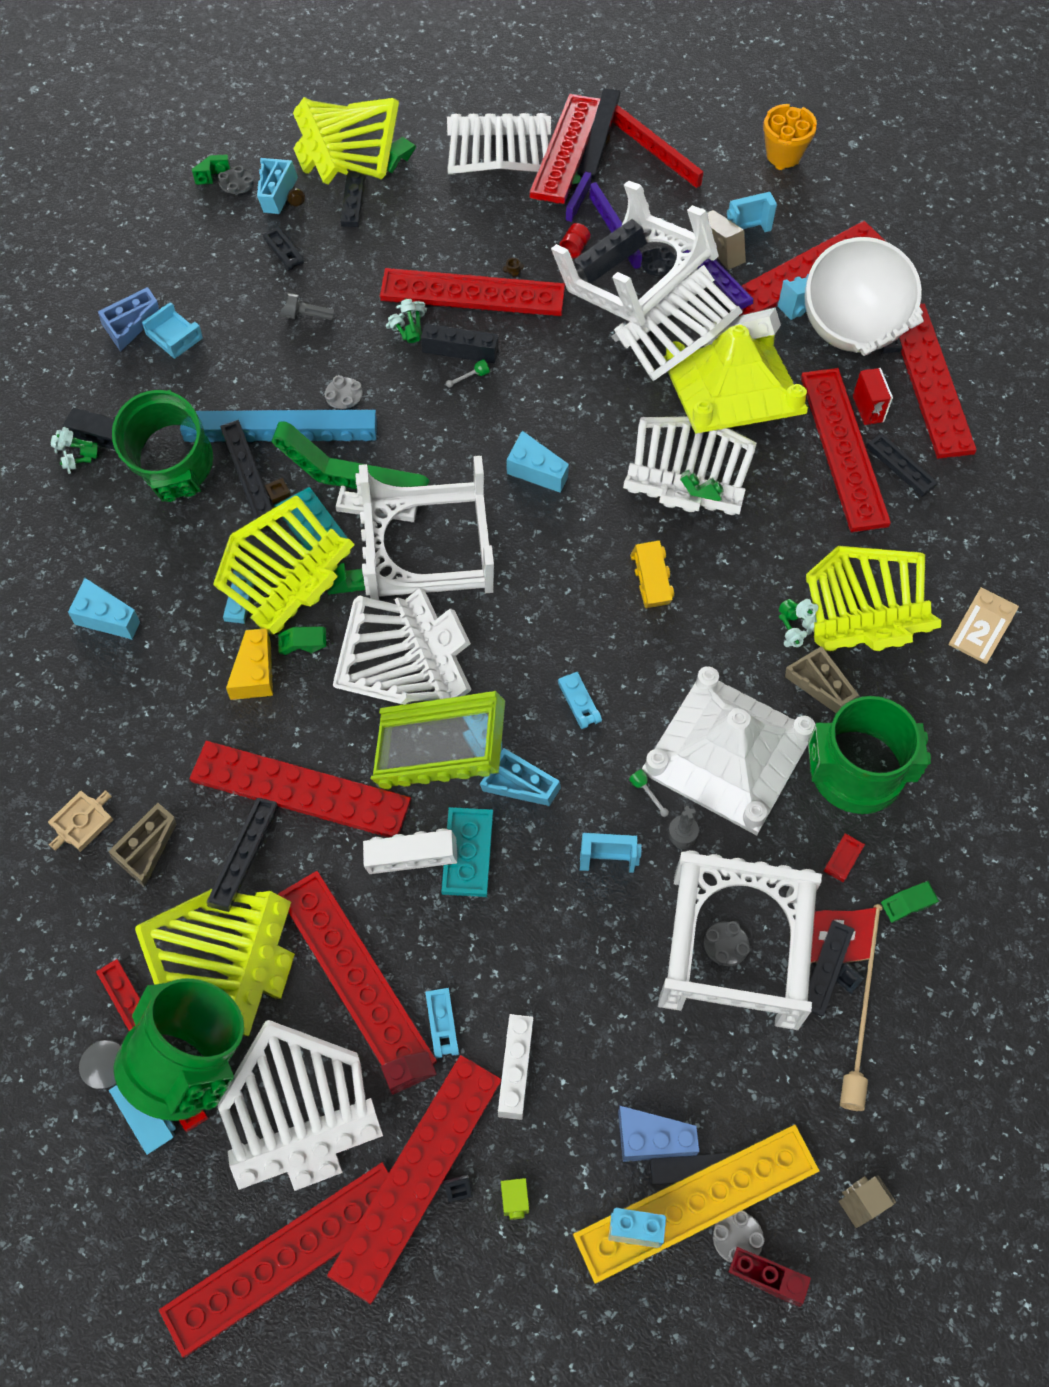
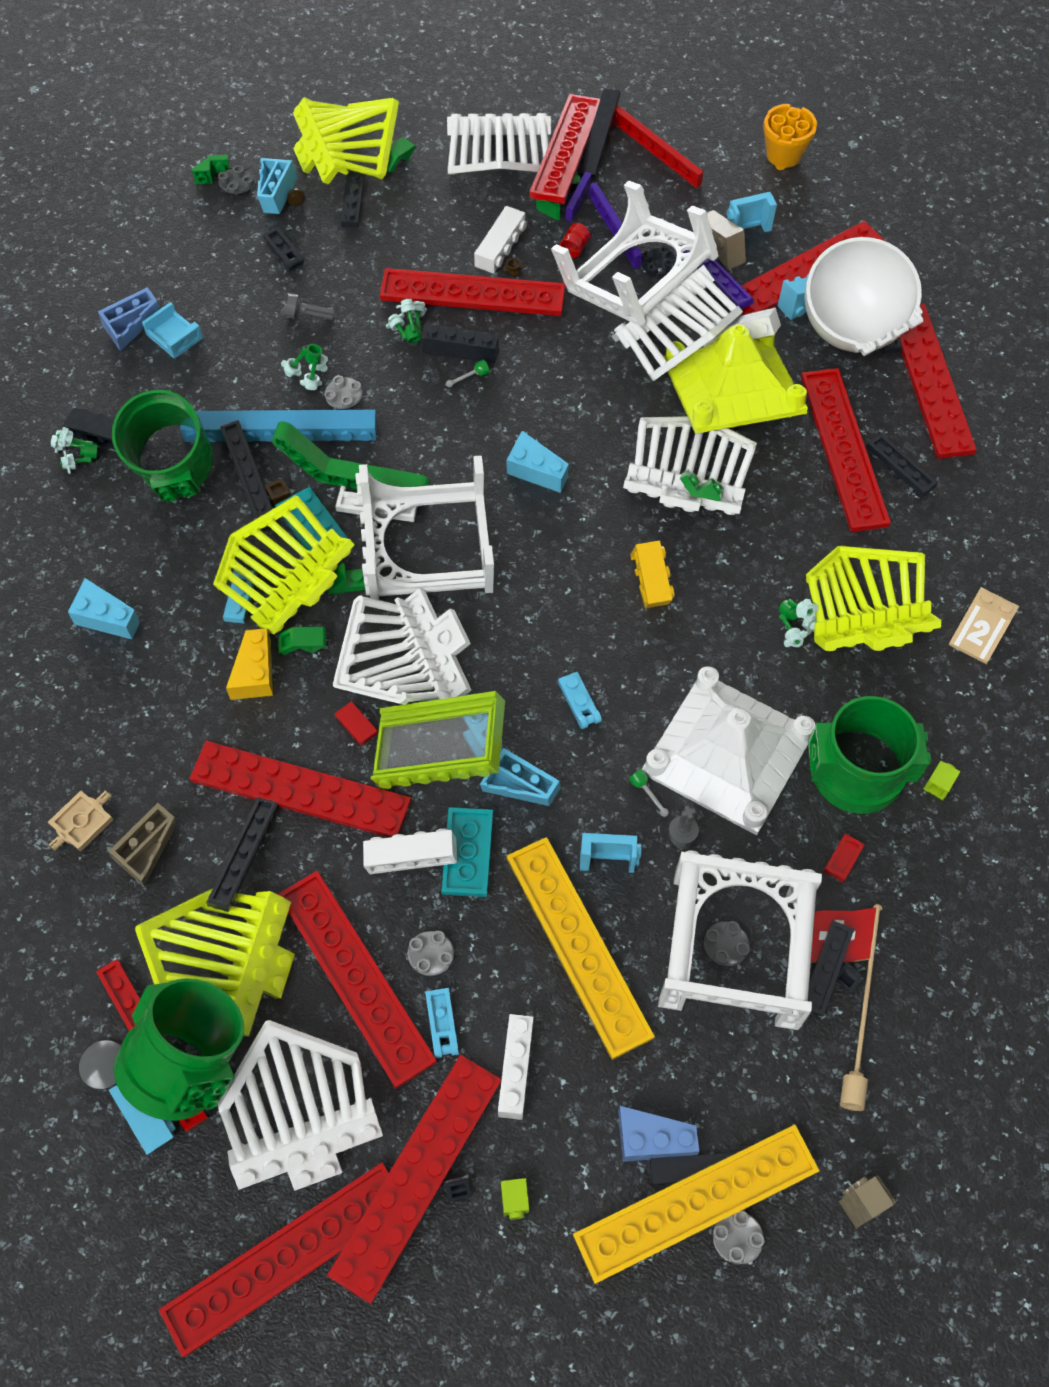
(317, 361): none -> plant
(356, 723): none -> red tile
(408, 1071): dark red slope -> none
(430, 953): none -> light grey dish
(500, 239): none -> white brick
(549, 208): none -> green slope
(580, 949): none -> yellow plate
(610, 251): black brick -> none
(637, 1228): medium azure panel -> none
(770, 1277): dark red slope -> none
(821, 679): dark tan wedge -> none
(872, 396): red piece -> none
(909, 901): green slope -> none
(942, 780): none -> lime brick

